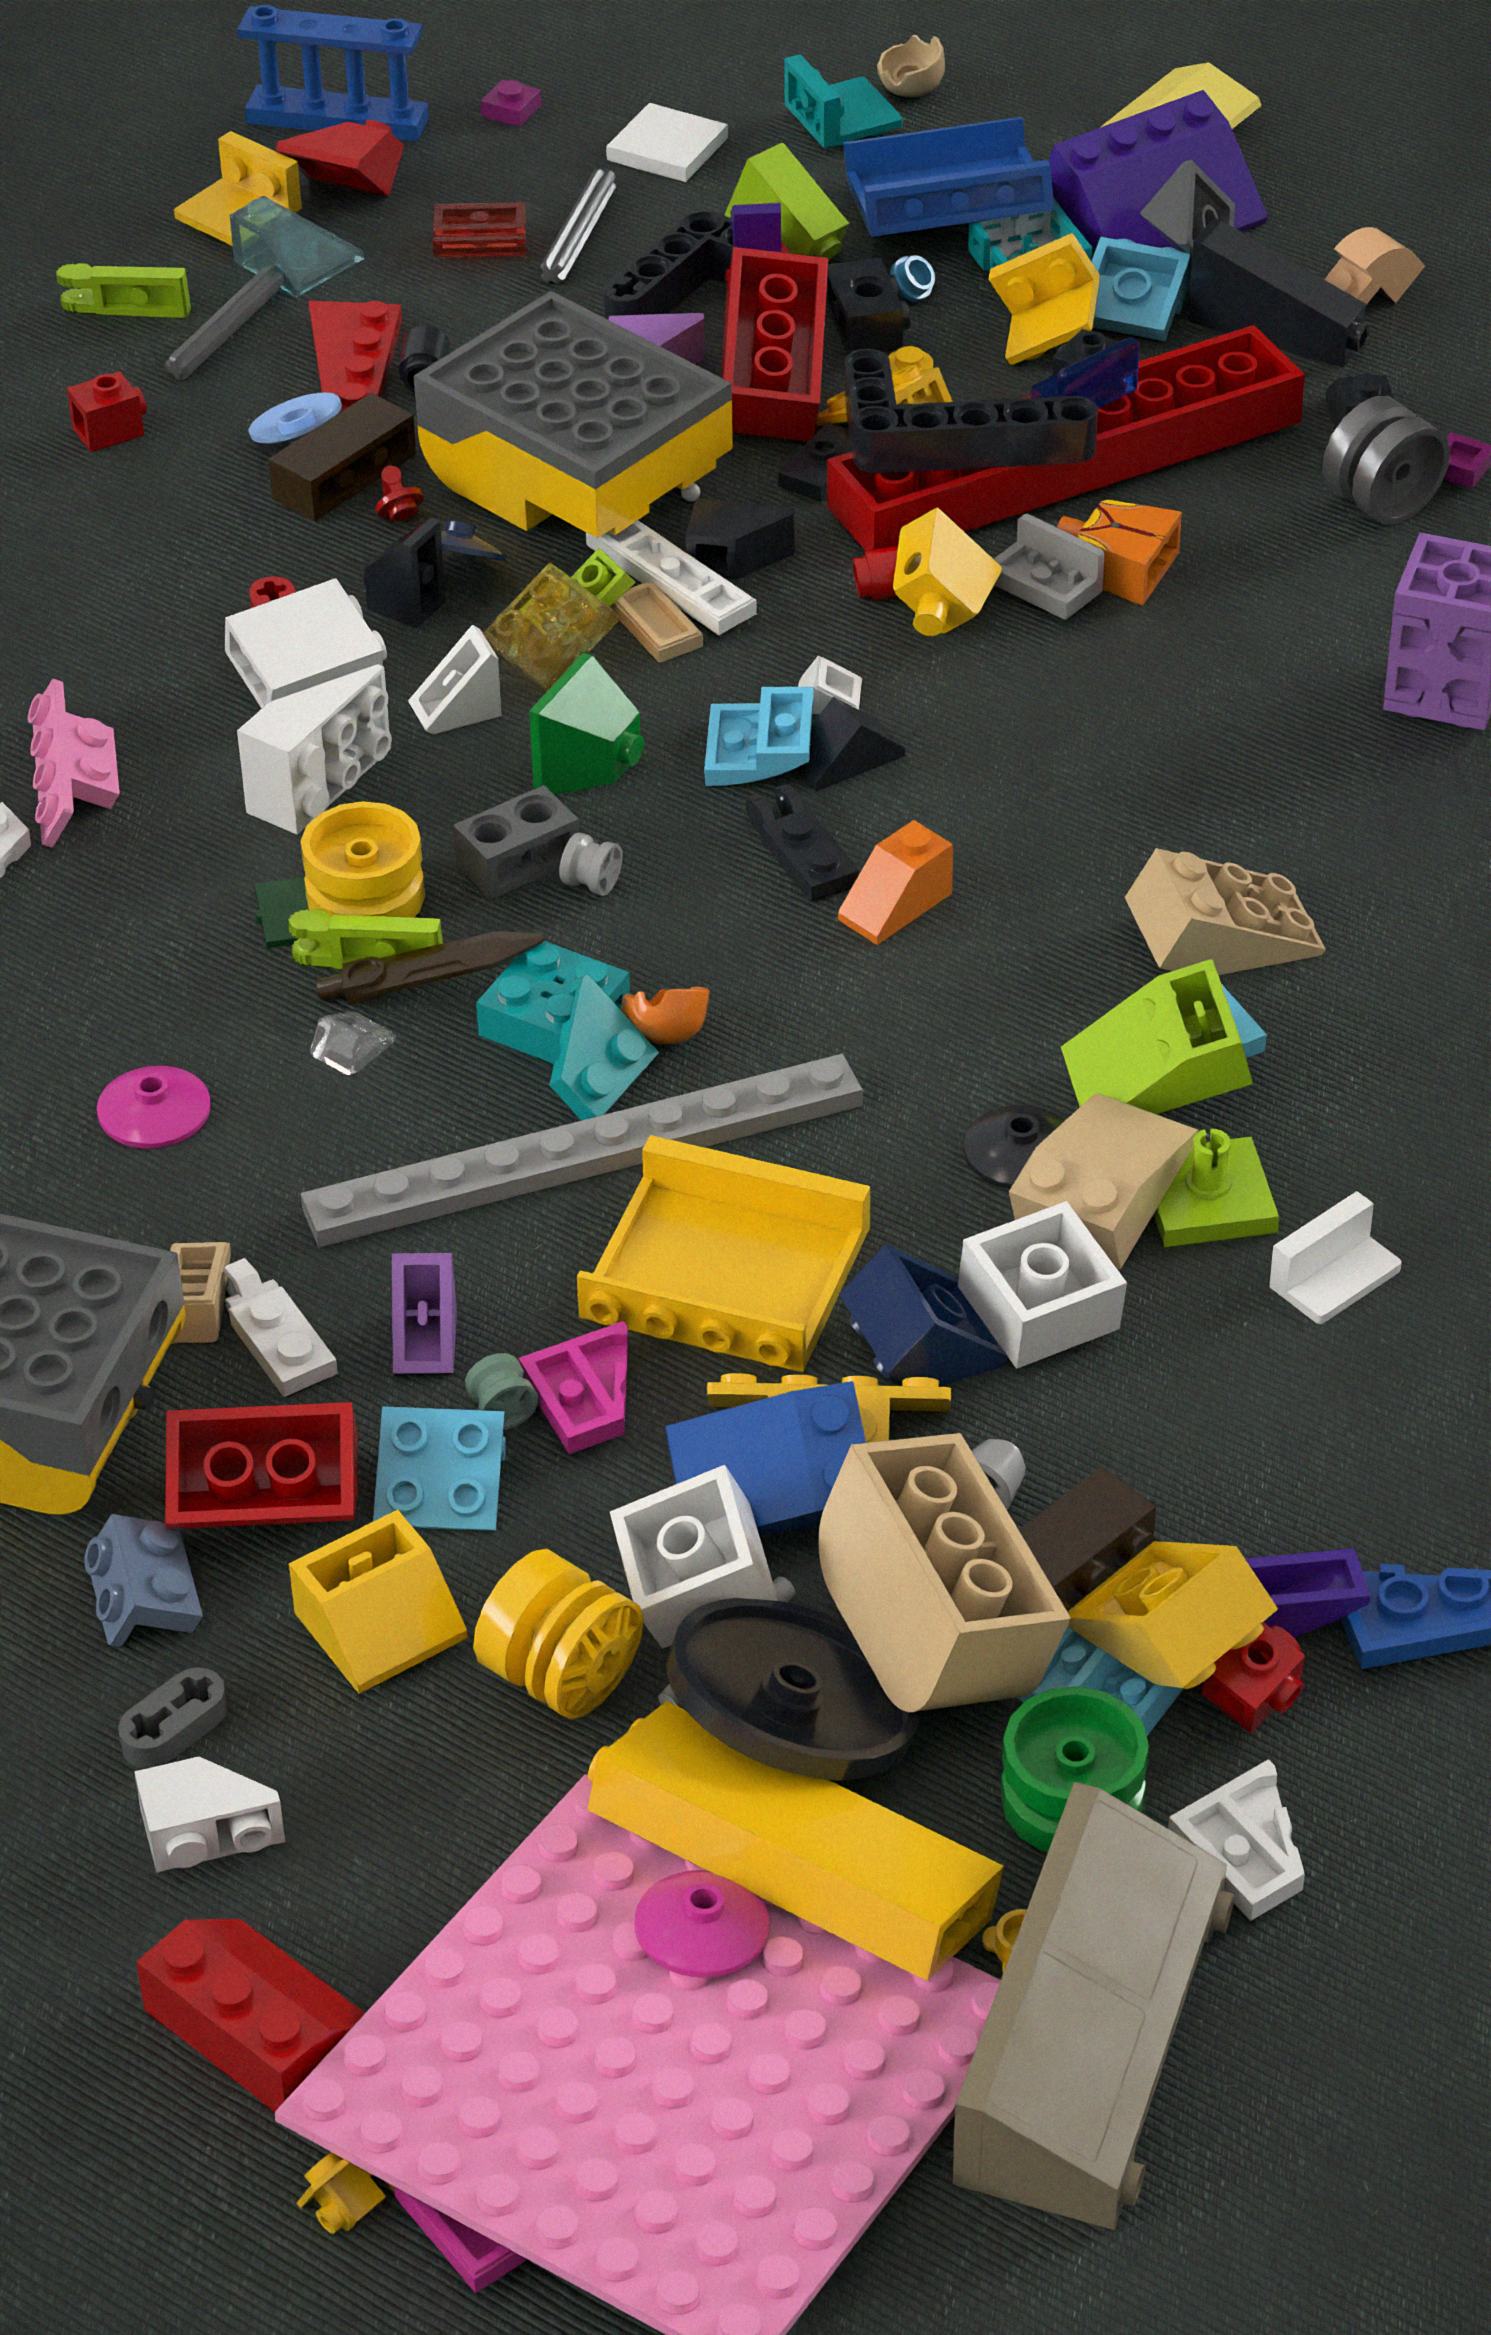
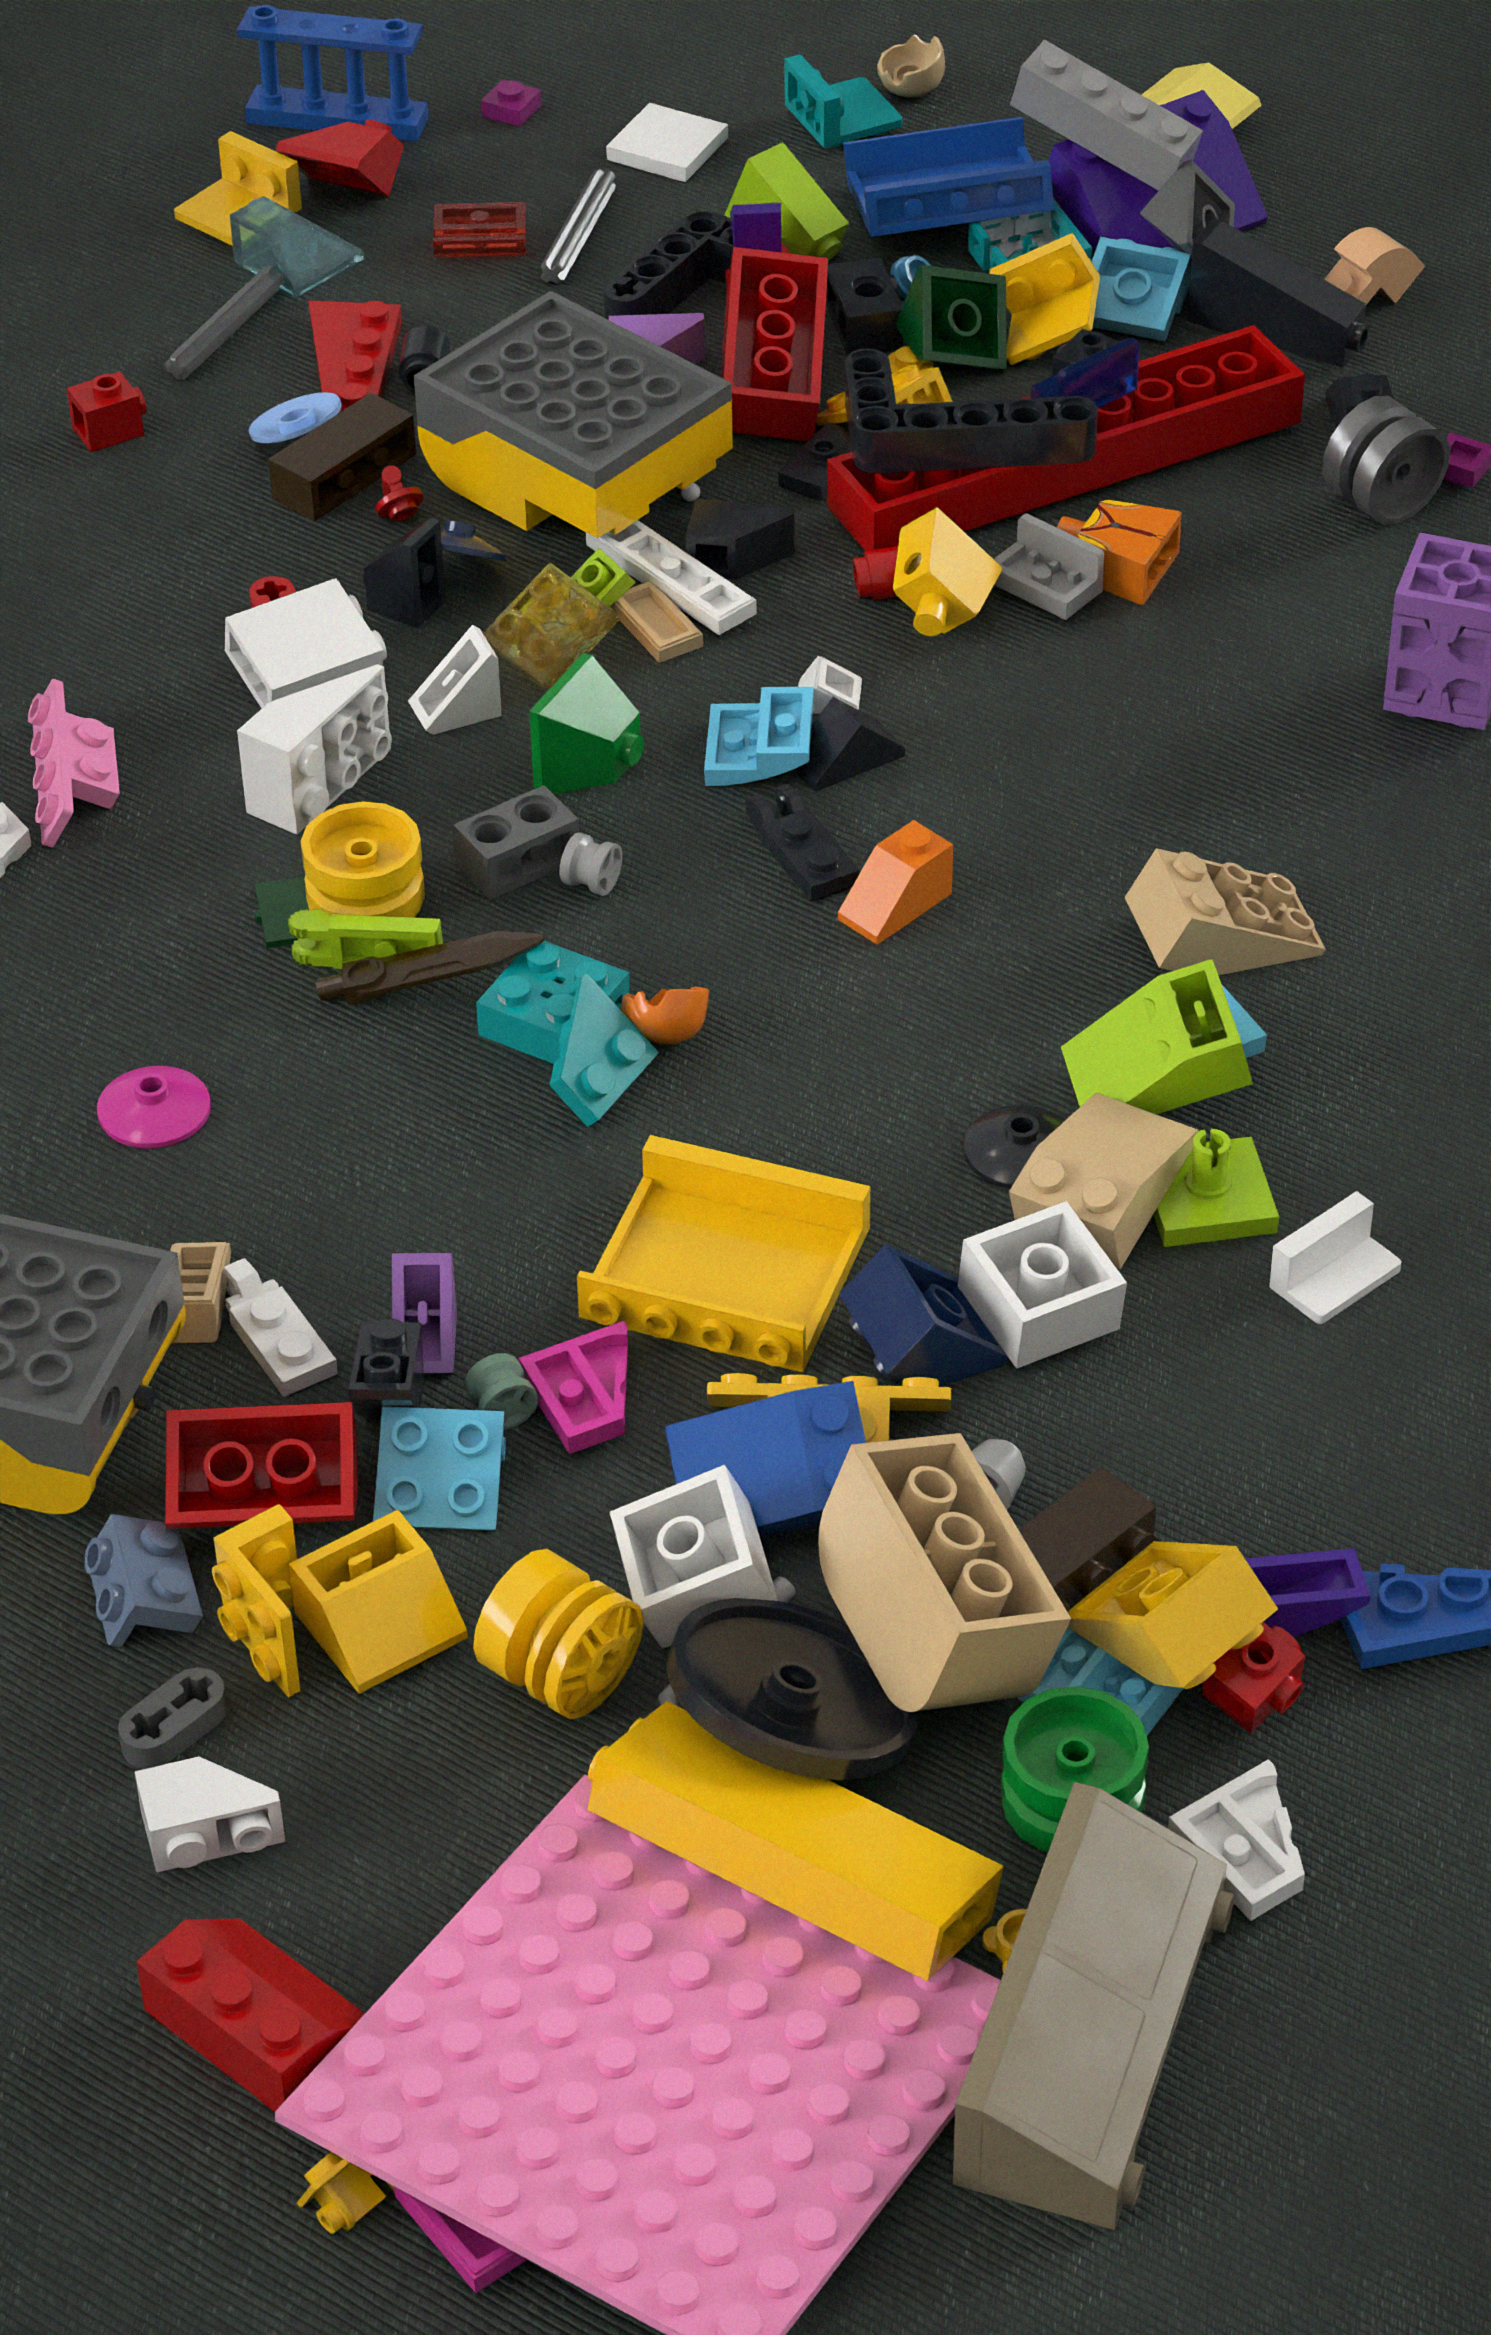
(125, 290): lime hinge -> none
(258, 1593): none -> yellow bracket
(349, 1041): clear slope -> none
(387, 1367): none -> black slope
(578, 1150): light grey plate -> none
(701, 1924): dark pink dish -> none
(956, 318): none -> dark green slope
(1104, 115): none -> light grey brick

